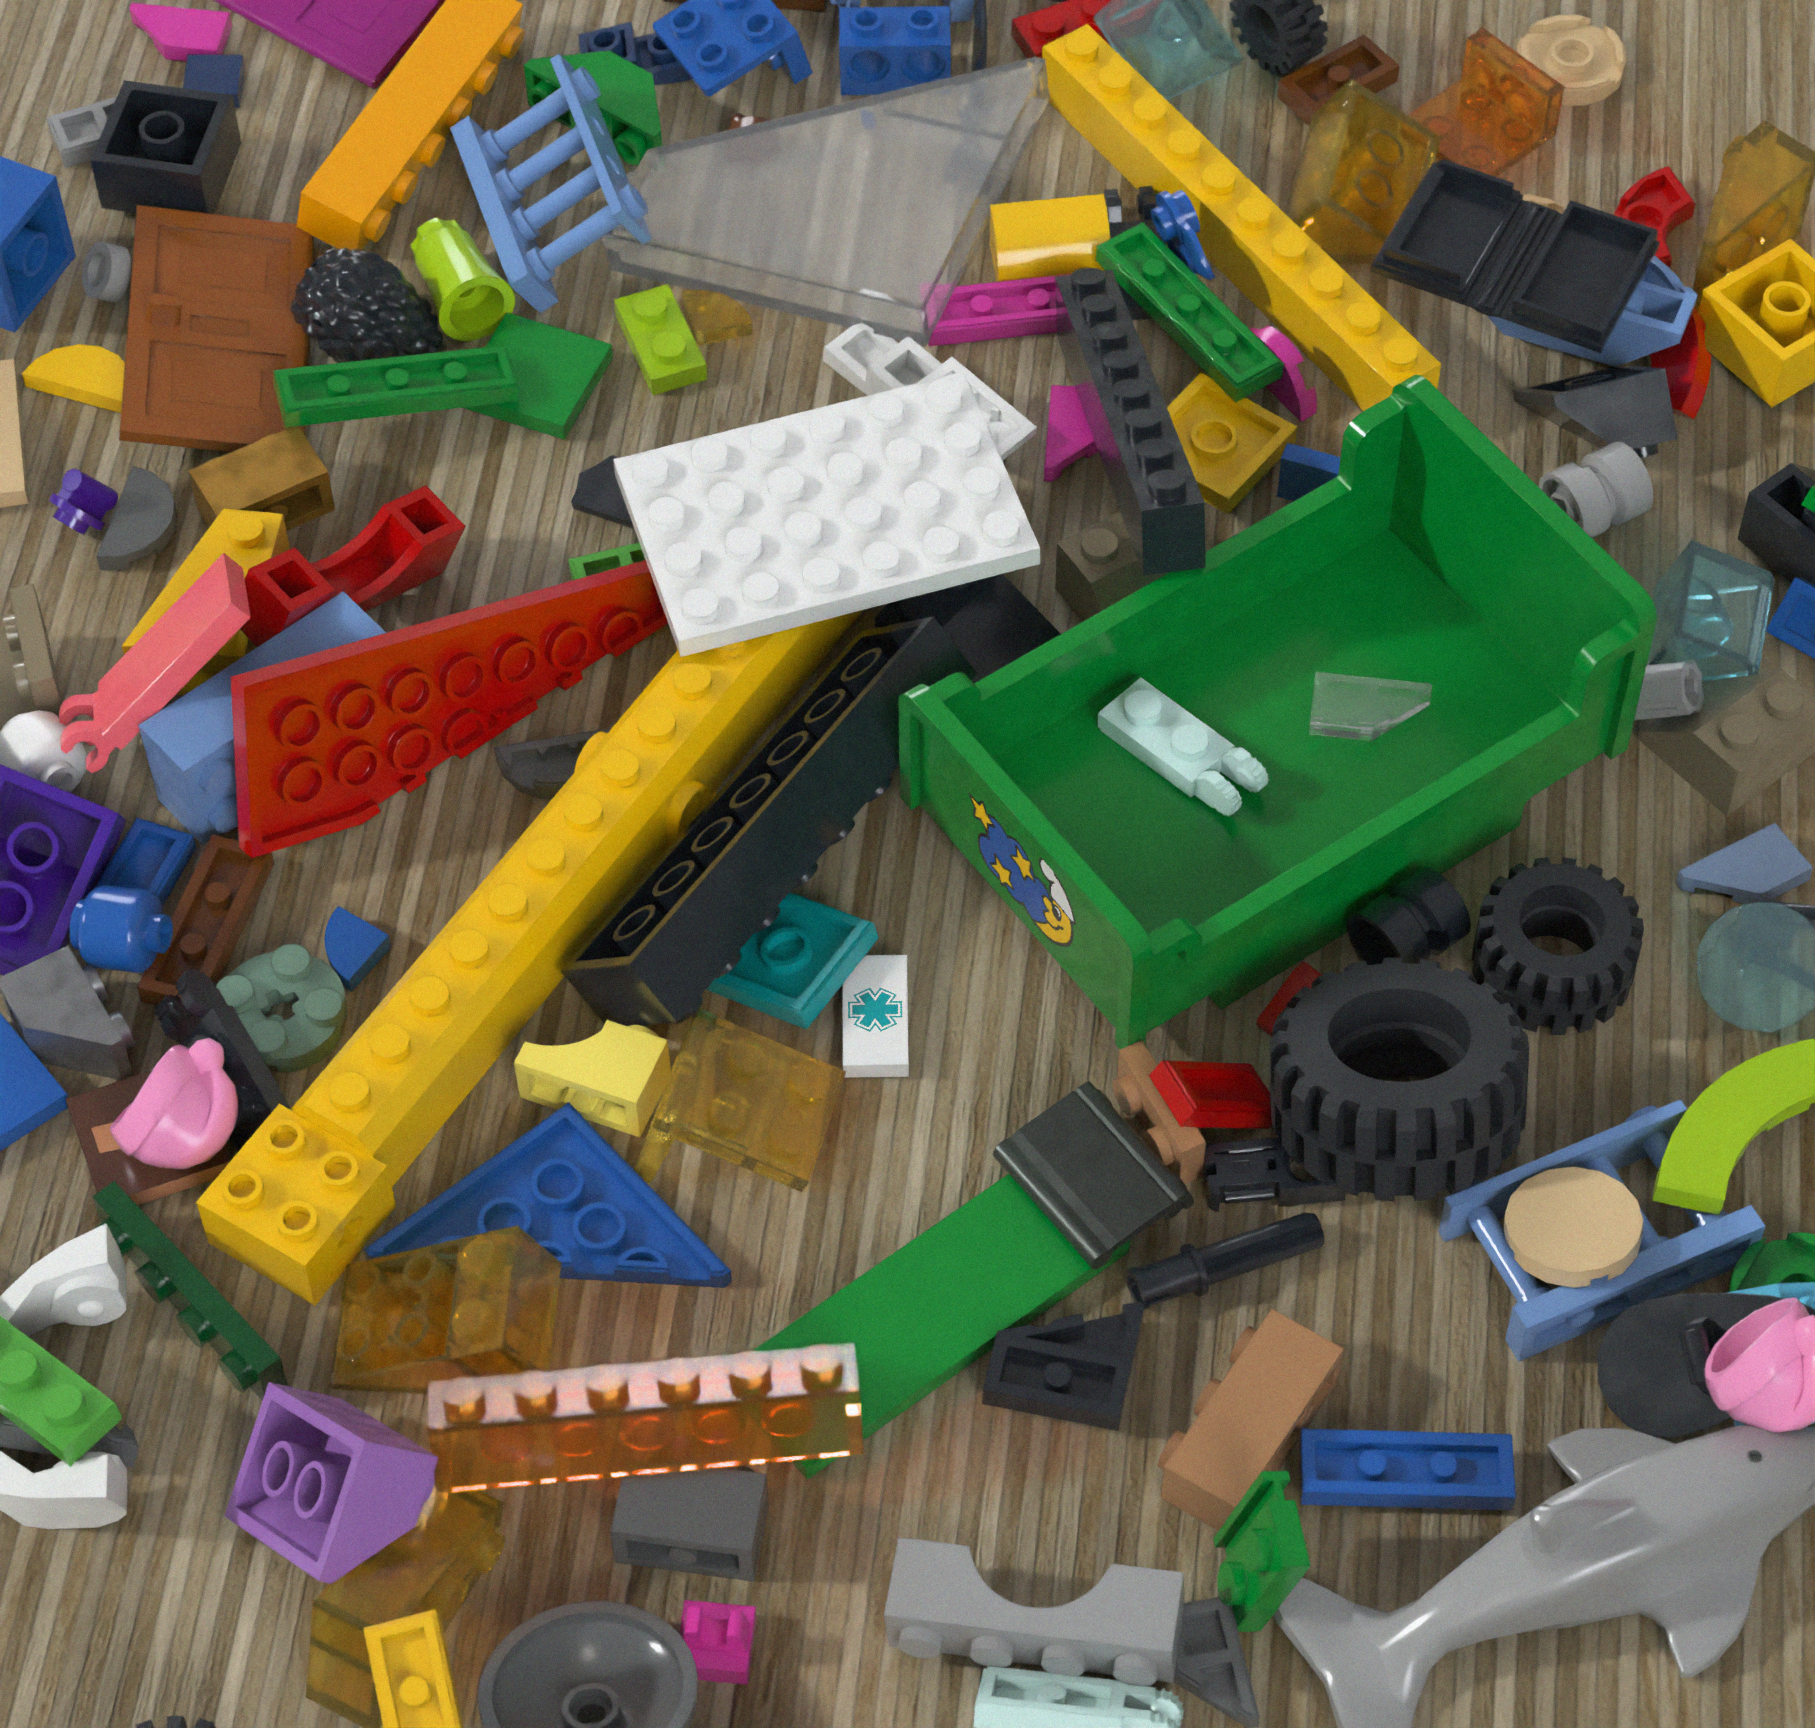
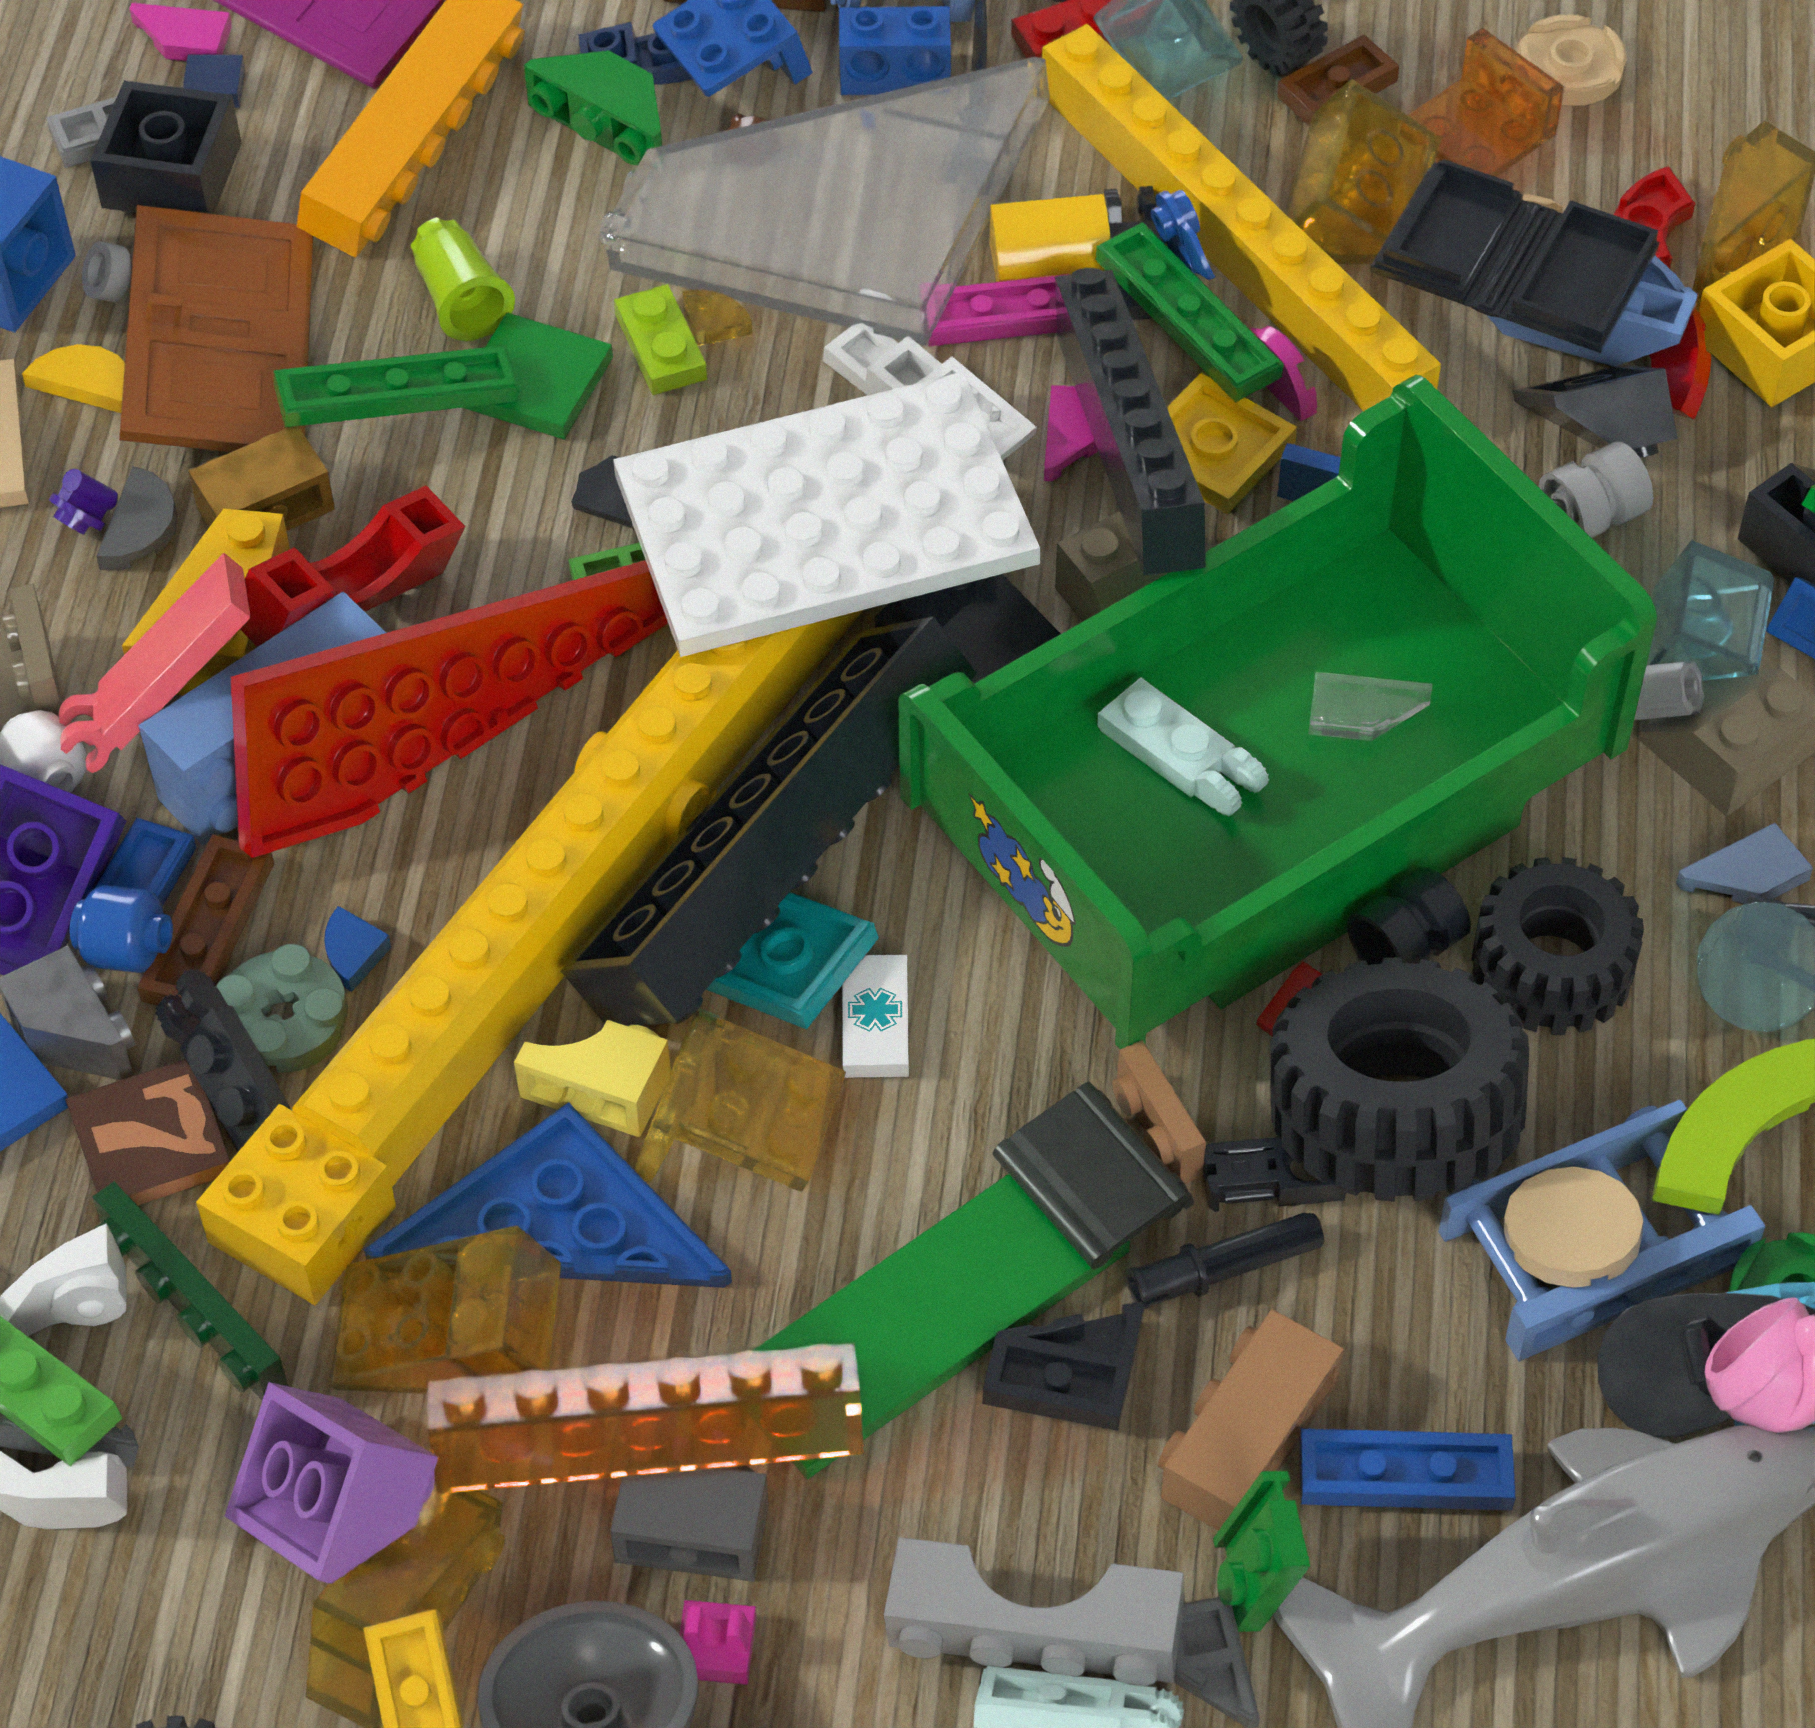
(181, 1109): bright pink piece -> none
(363, 308): black piece -> none
(500, 189): medium blue fence -> none
(542, 764): dark grey tile -> none
(1213, 1094): red tile -> none

